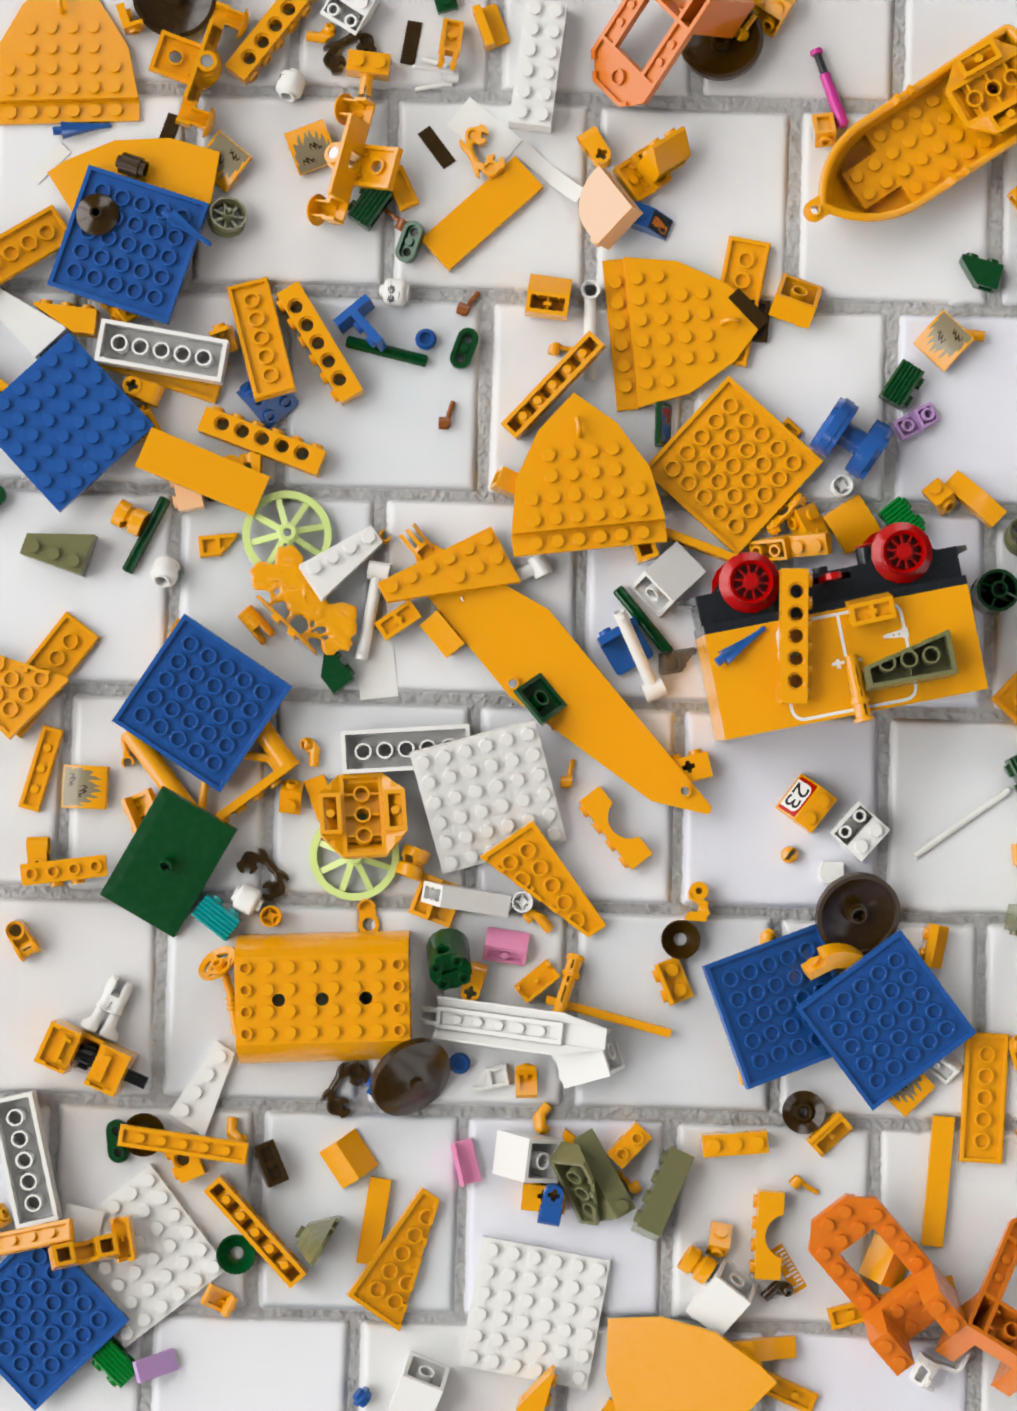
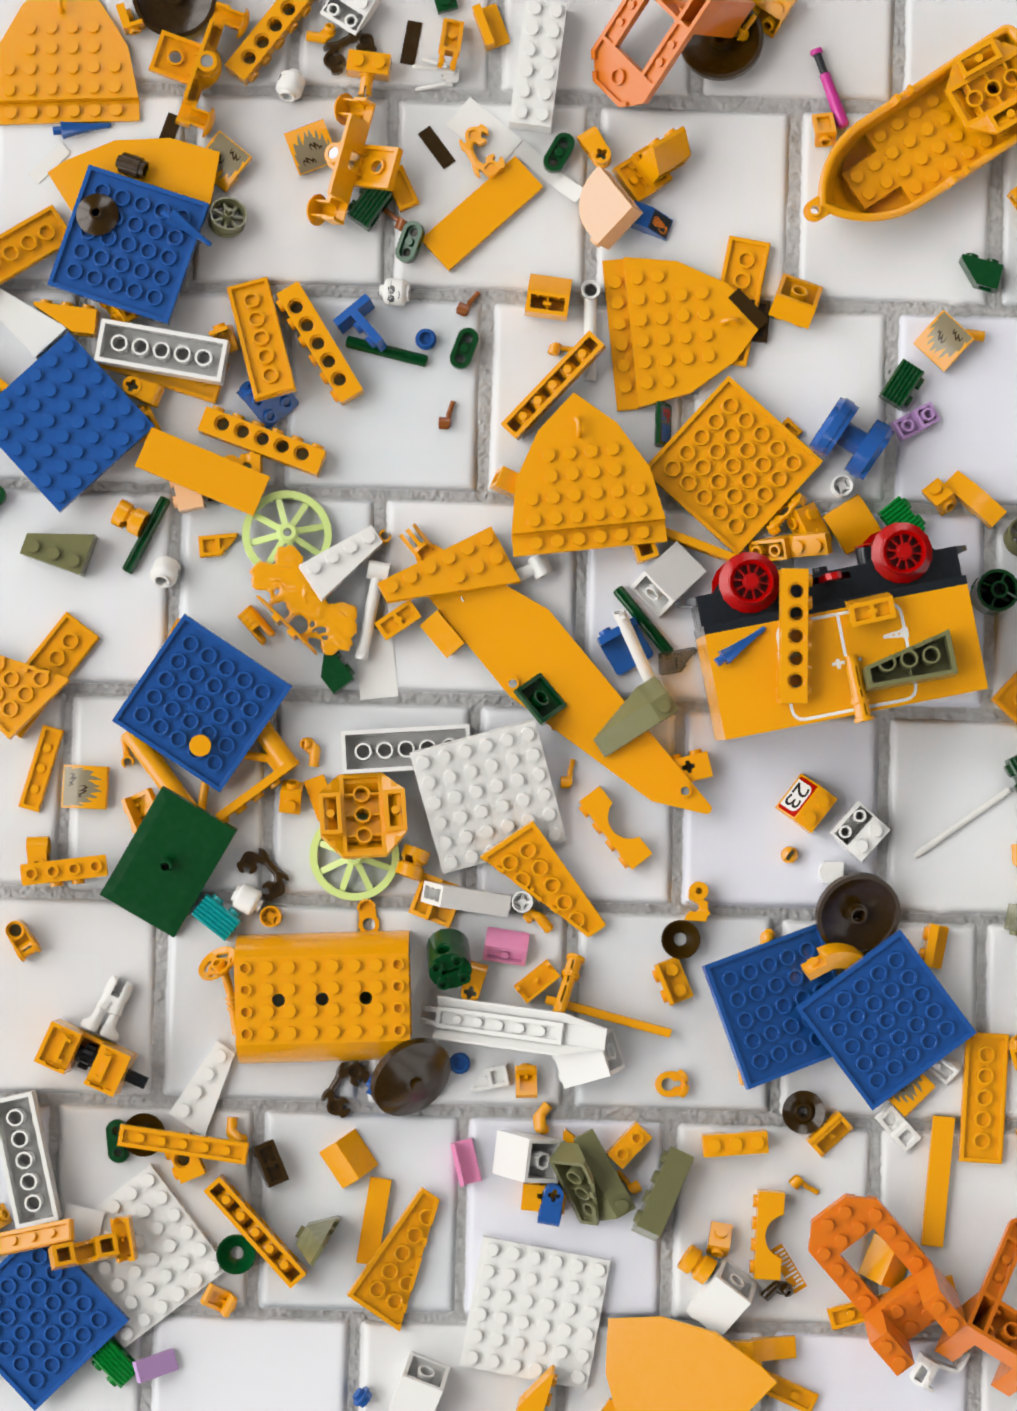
(200, 745): none -> light orange tile
(558, 153): none -> dark green plate
(640, 712): none -> olive wedge
(681, 1090): none -> light orange piece
(897, 1127): none -> white slope

